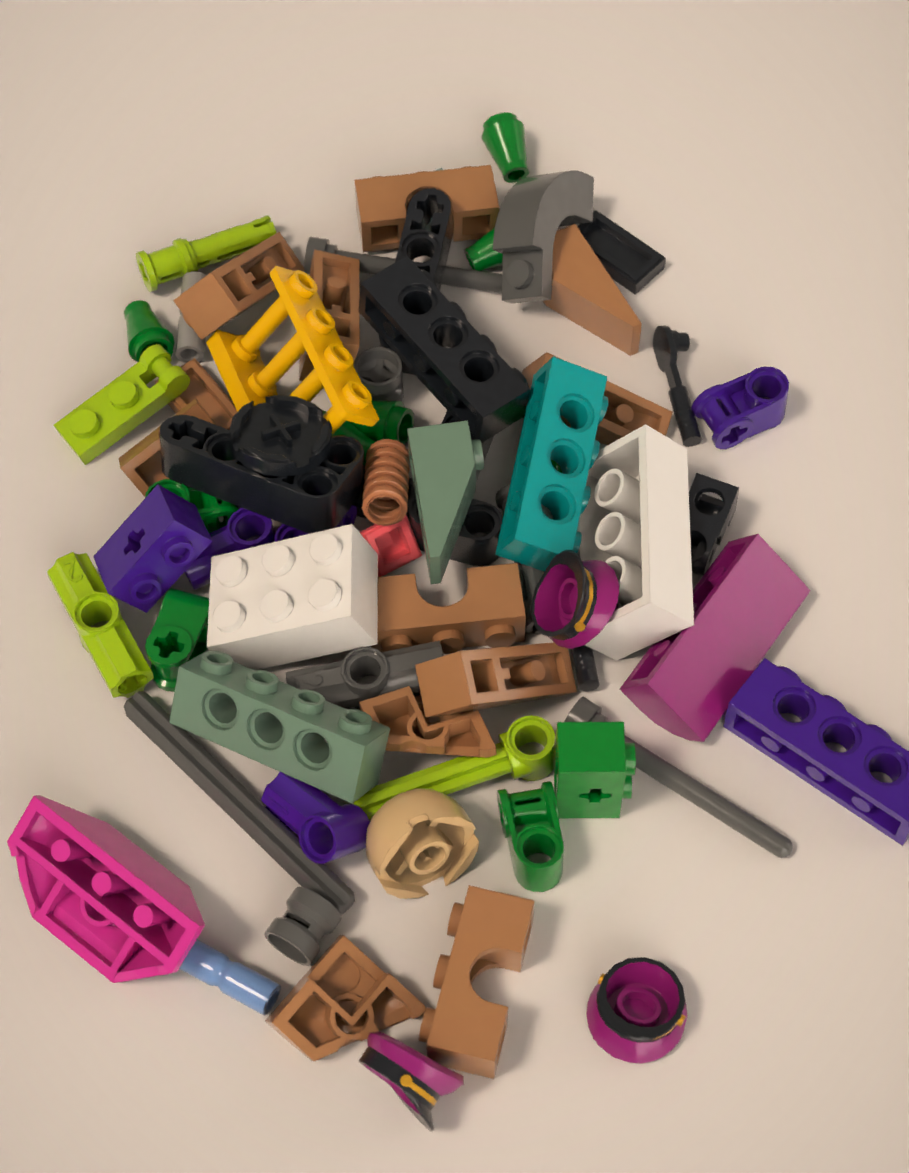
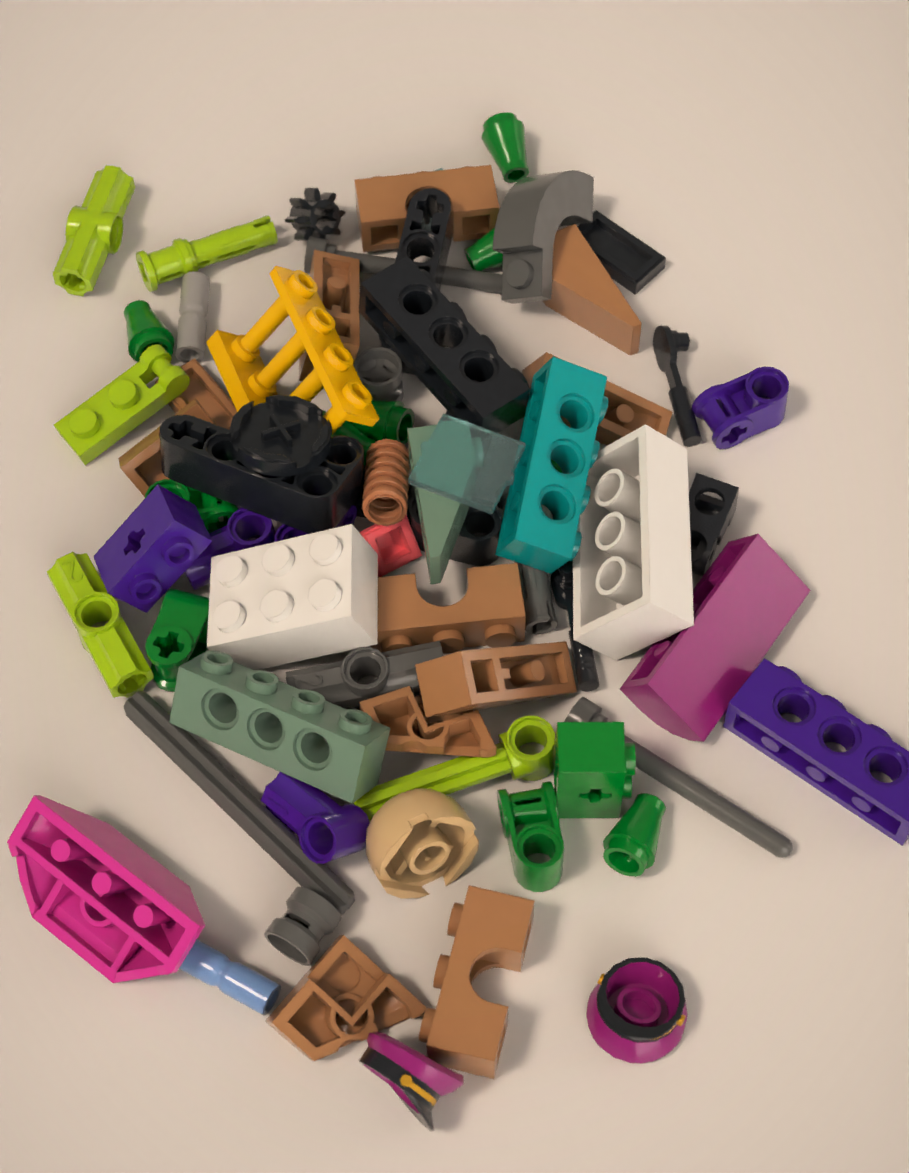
(94, 230): none -> lime piece
(235, 286): medium nougat slope -> none
(315, 215): none -> black gear
(467, 463): none -> clear light blue piece
(574, 599): magenta piece -> none
(634, 839): none -> green cone

